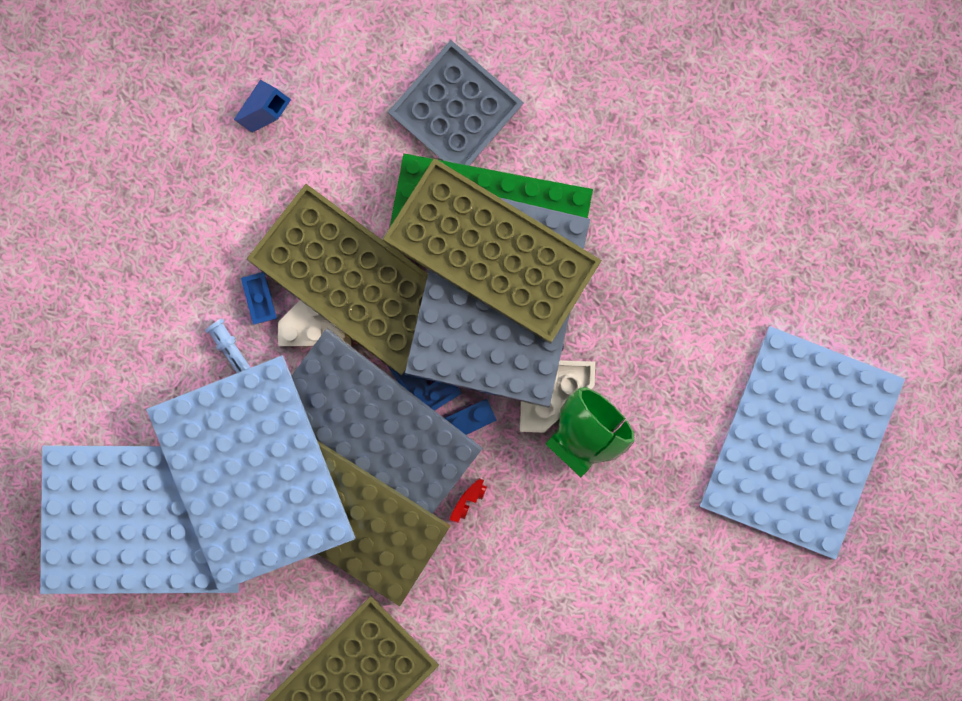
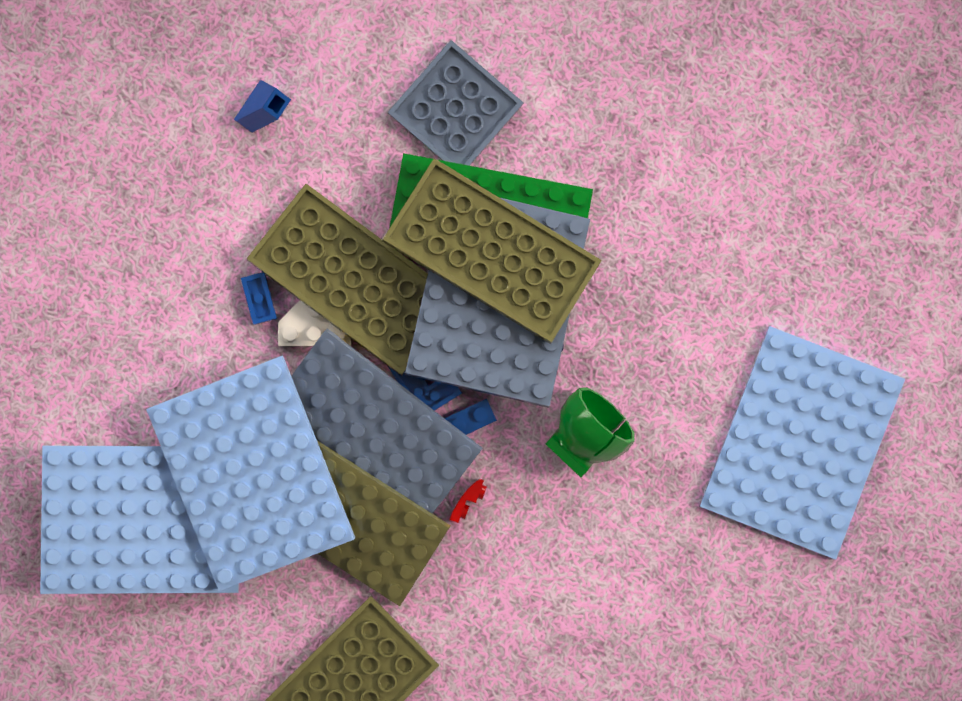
(226, 344): light blue pin -> none
(569, 378): white plate -> none

